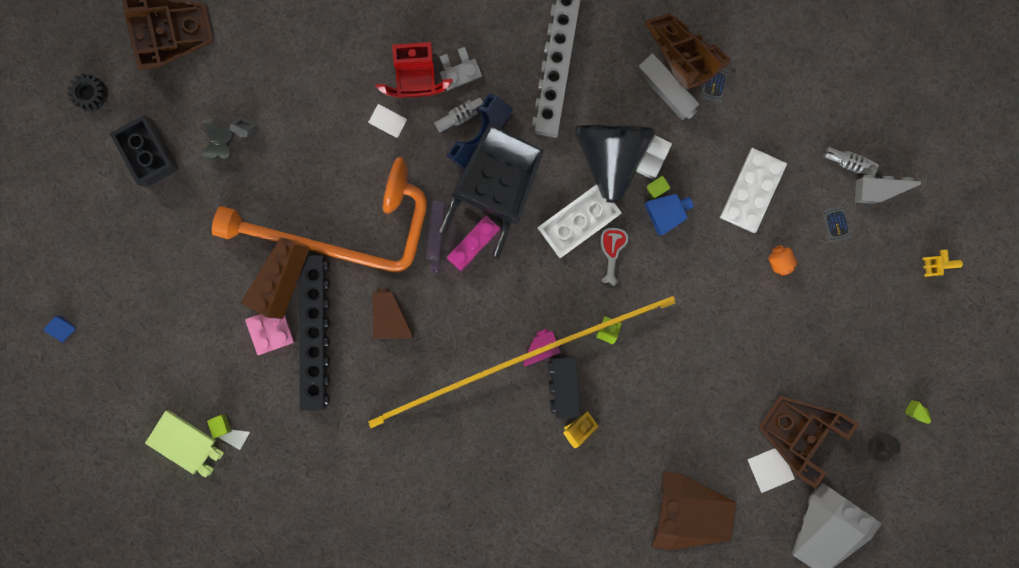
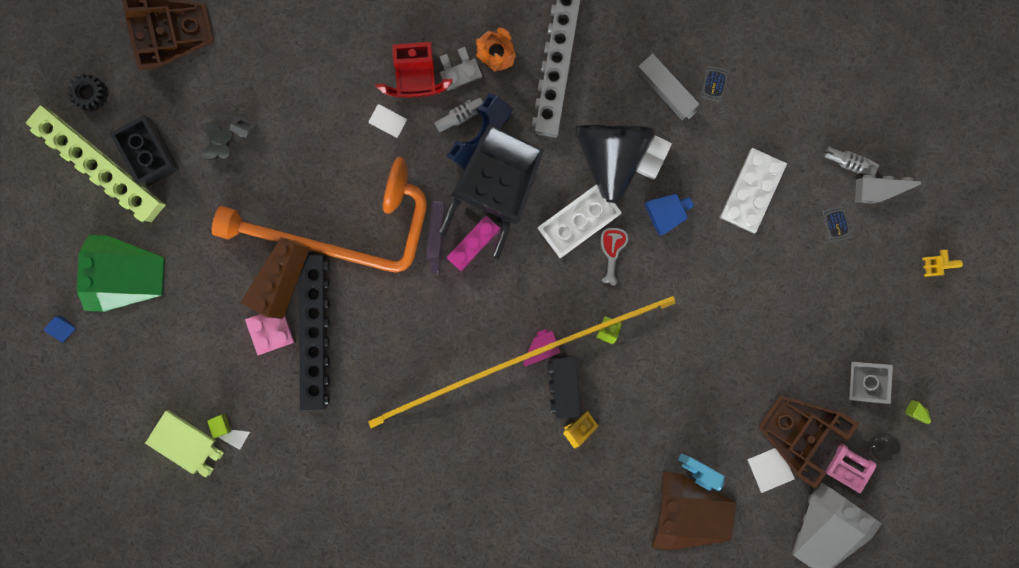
(40, 124): none -> yellowish green brick
(117, 274): none -> green wedge
(388, 317): reddish brown slope -> none
(501, 37): none -> orange piece
(657, 187): lime slope -> none
(686, 54): reddish brown wedge -> none
(704, 475): none -> medium azure plate
(782, 260): orange head -> none
(847, 474): none -> bright pink plate
(871, 382): none -> light grey slope

